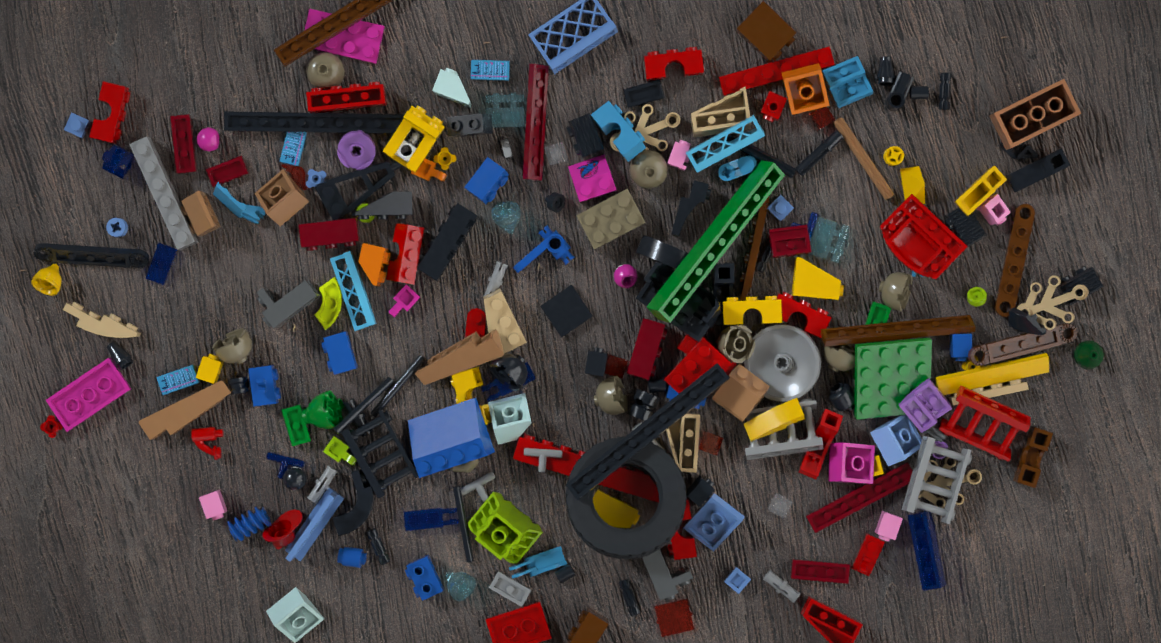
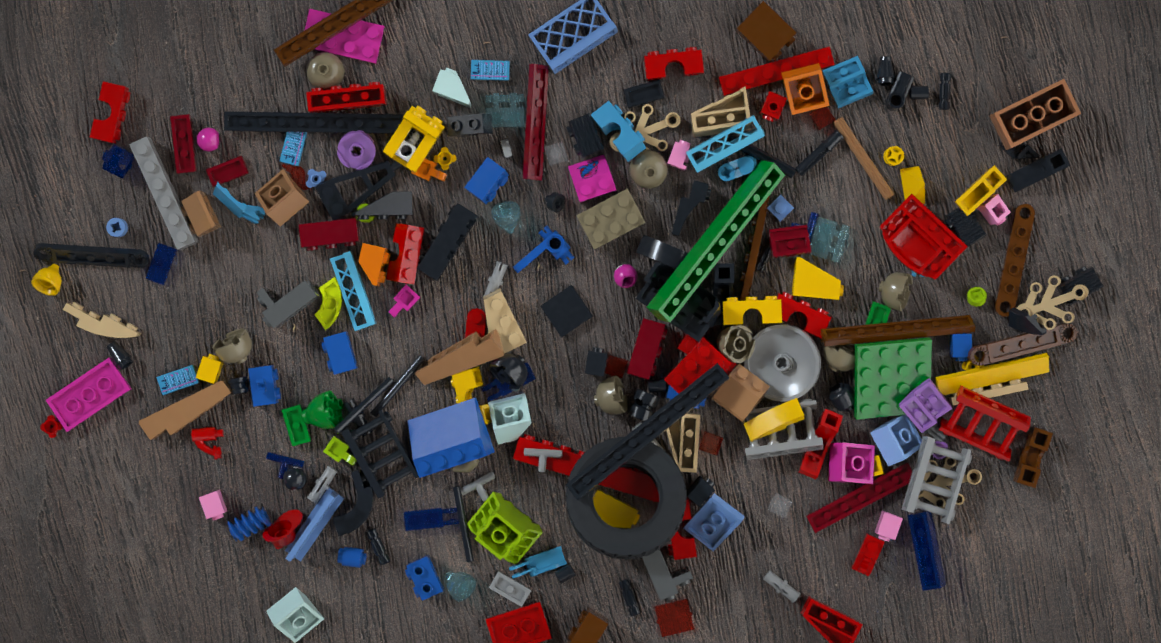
(77, 125): medium blue plate -> none
(737, 580): medium blue plate -> none
(820, 571): dark red plate -> none
(1088, 354): dark green helmet -> none

